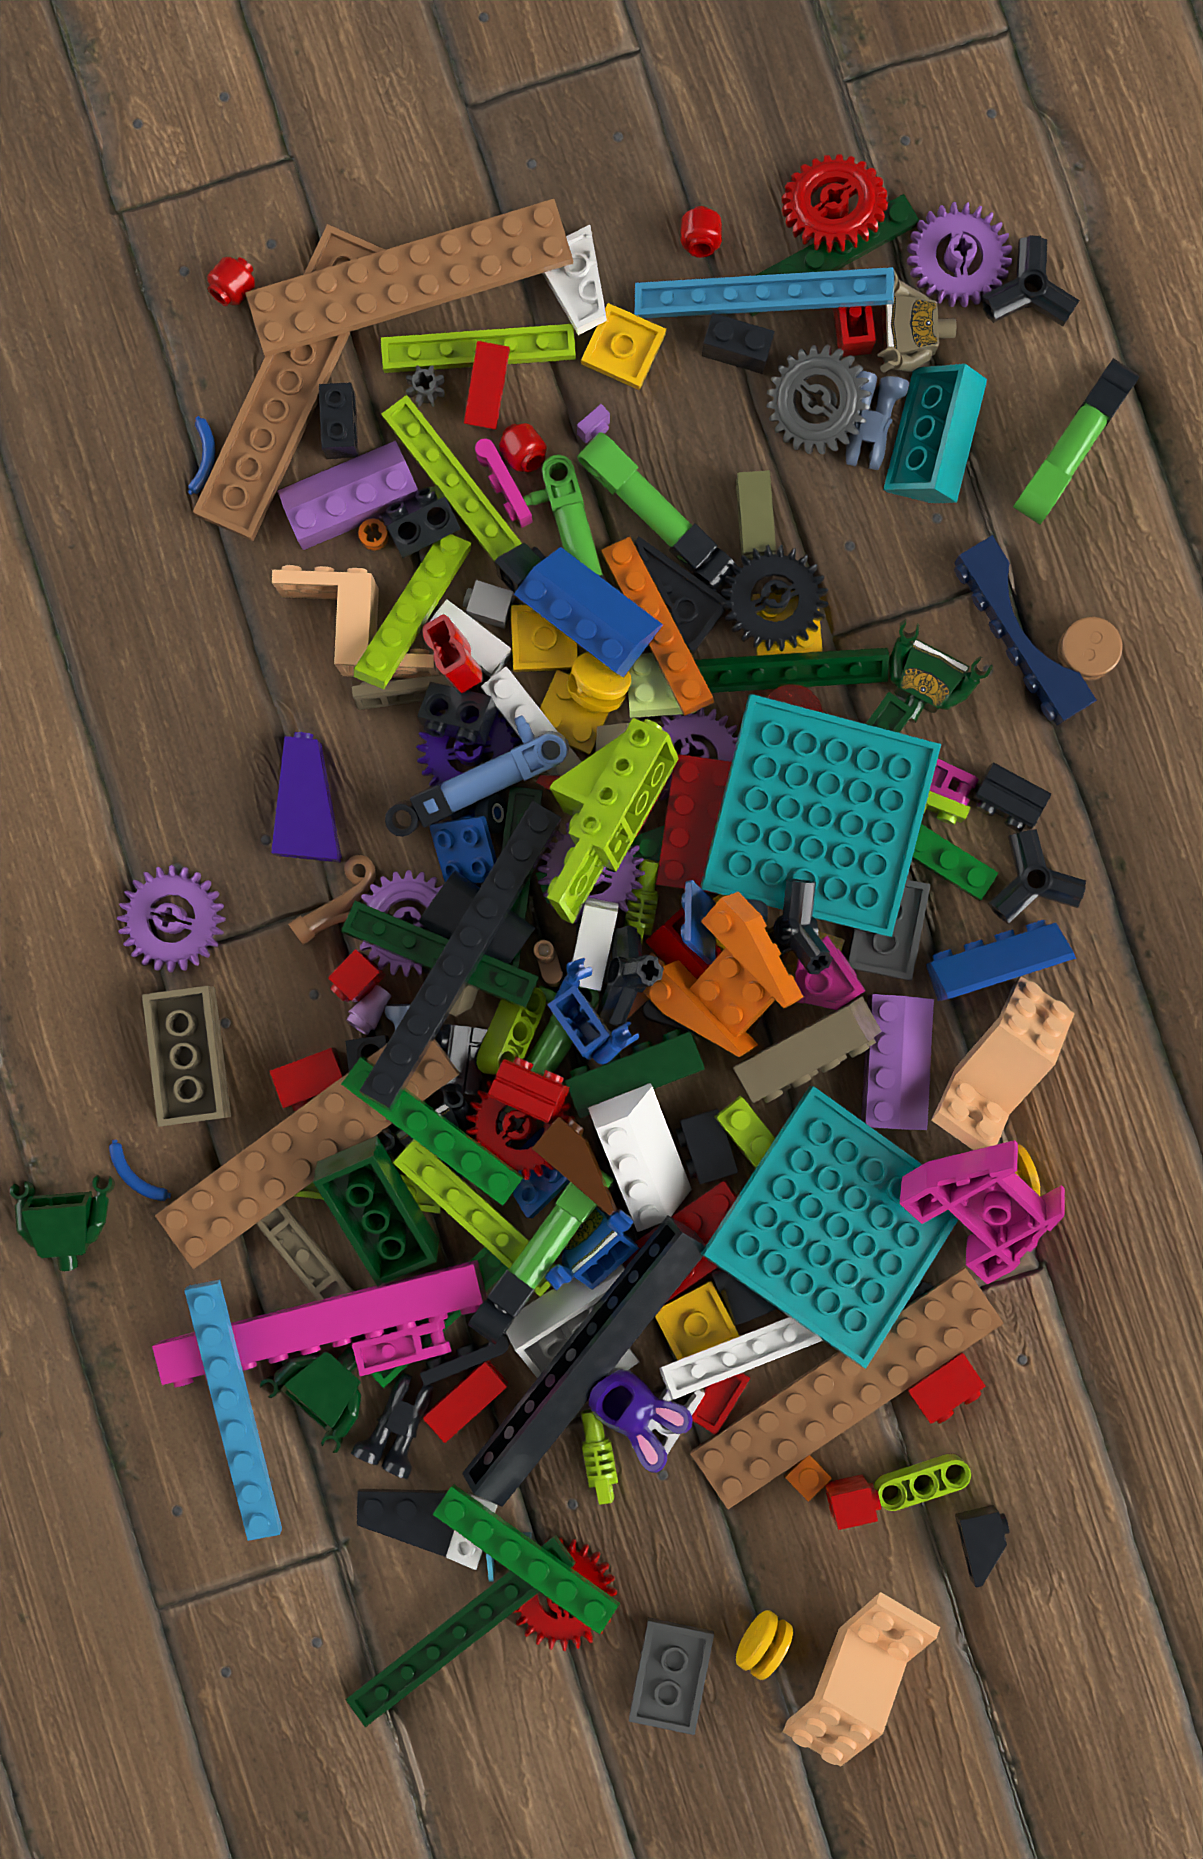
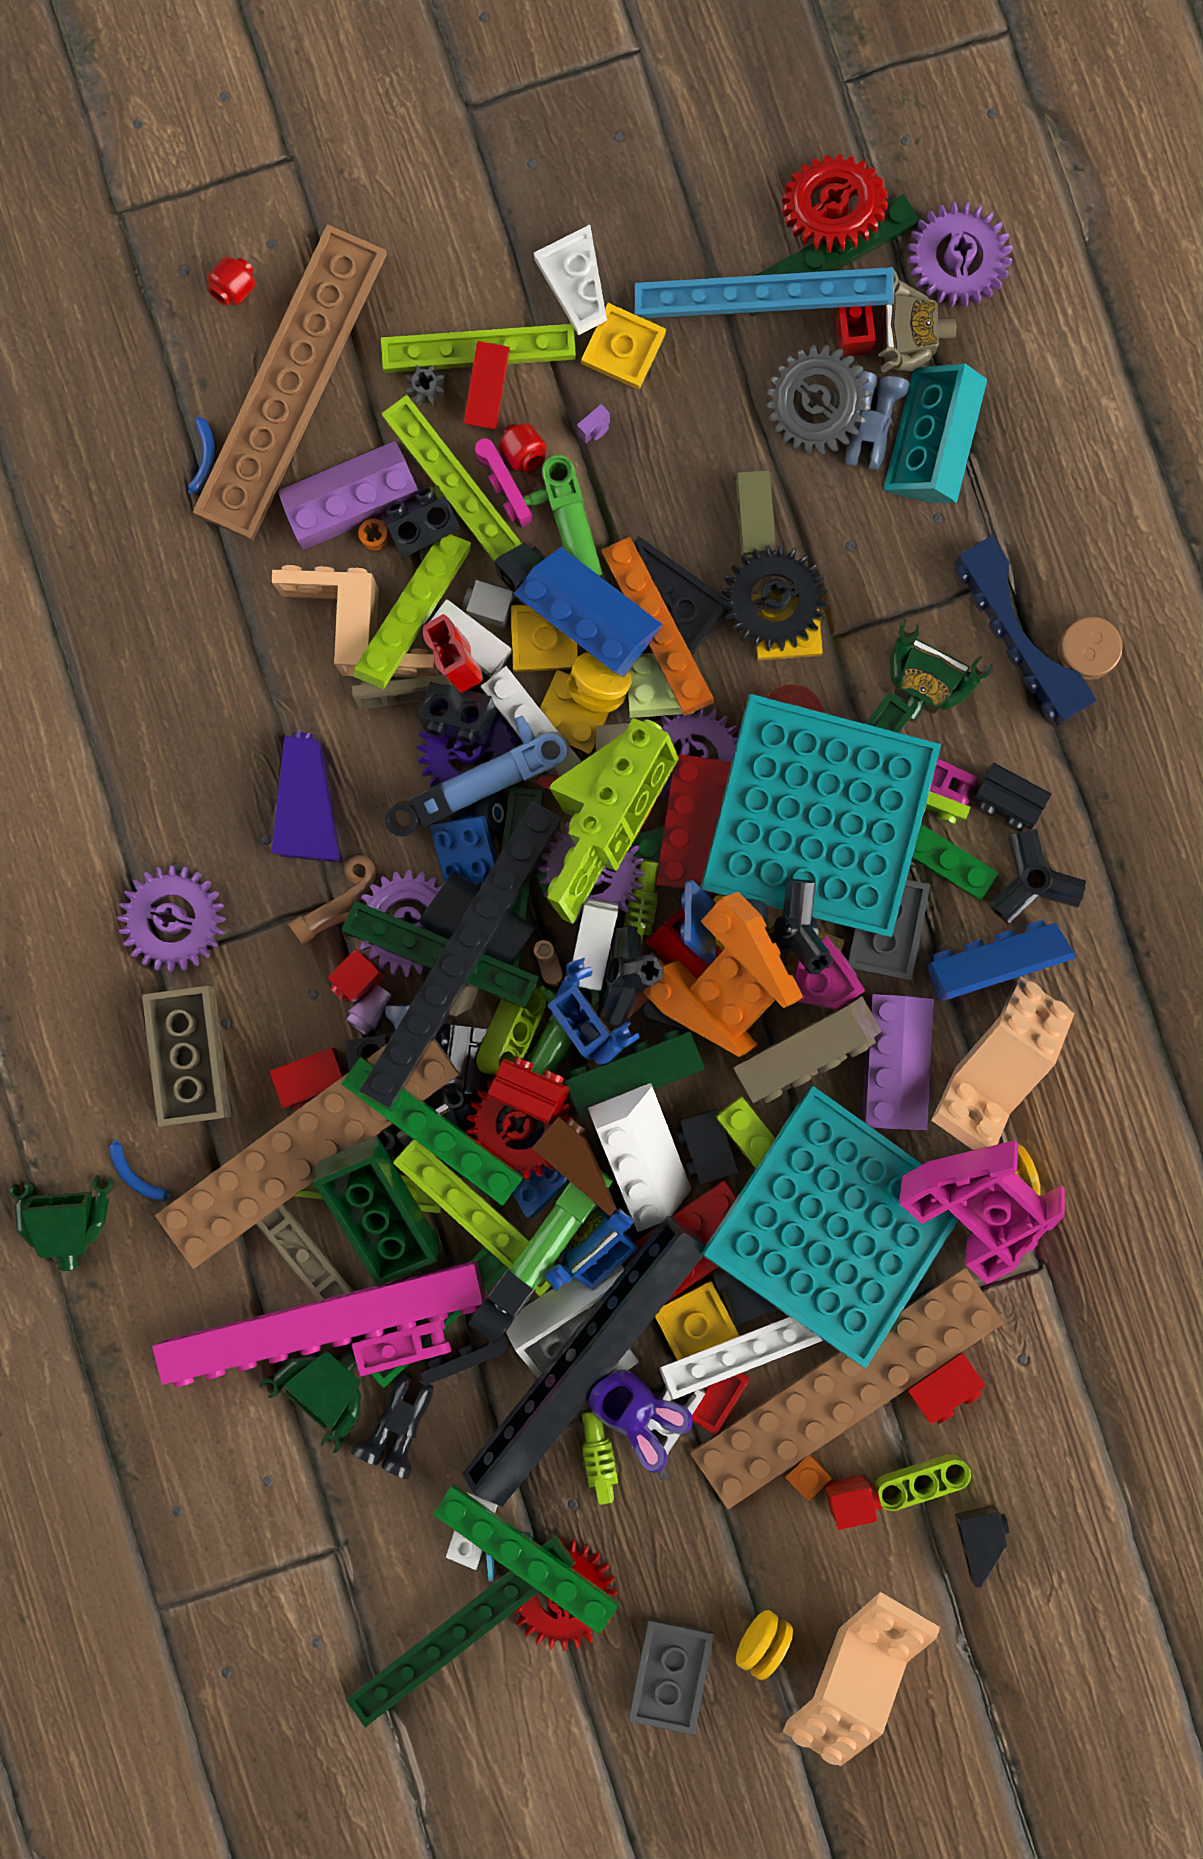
(233, 1409): dark azure plate -> none
(338, 420): black brick -> none
(405, 1517): black wing -> none
(409, 277): medium nougat plate -> none
(465, 1400): red piece -> none
(687, 541): bright green piece -> none
(701, 231): red head -> none
(737, 343): black brick -> none
(801, 669): dark green plate -> none
(1031, 269): black piece -> none
(1076, 441): bright green piece -> none

